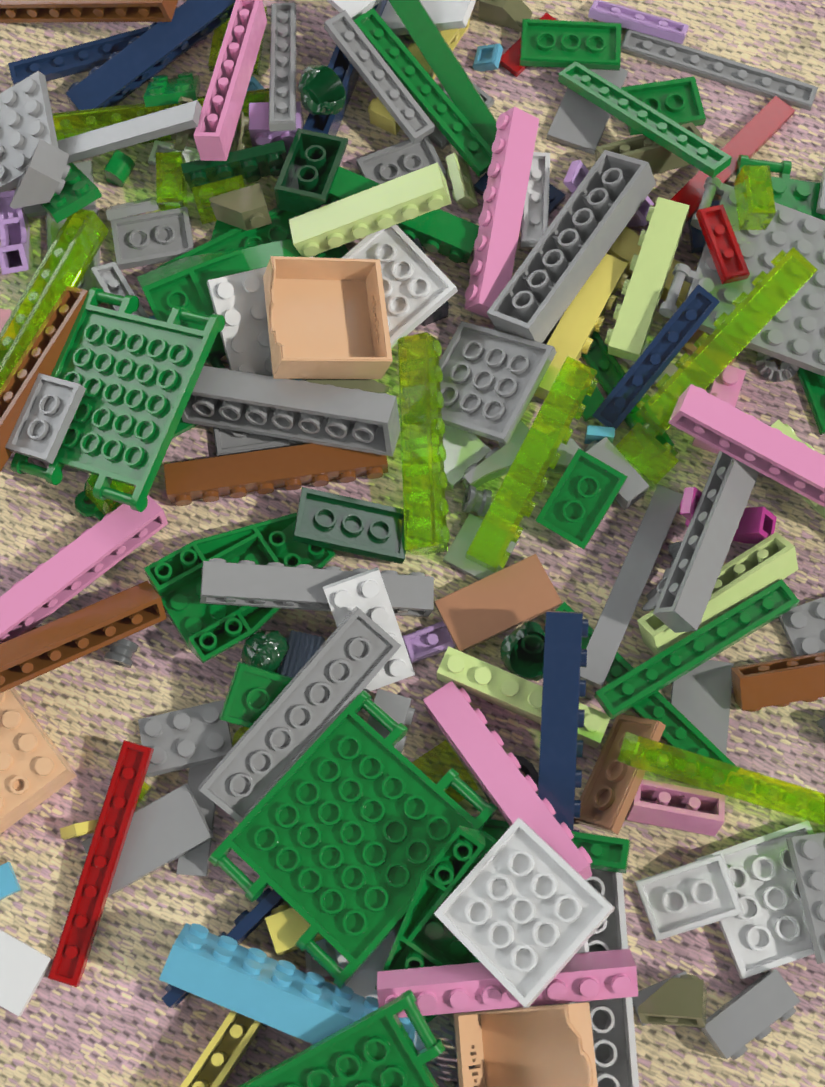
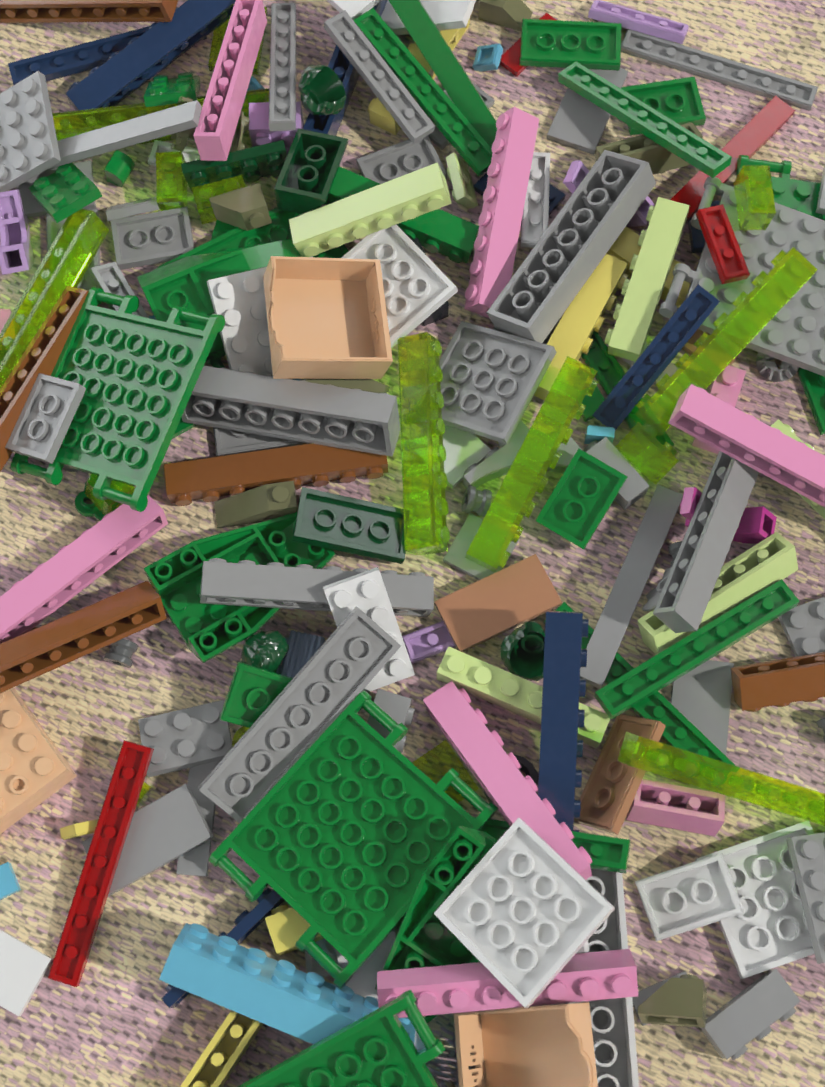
(42, 176): light grey slope -> none
(257, 505): none -> olive slope

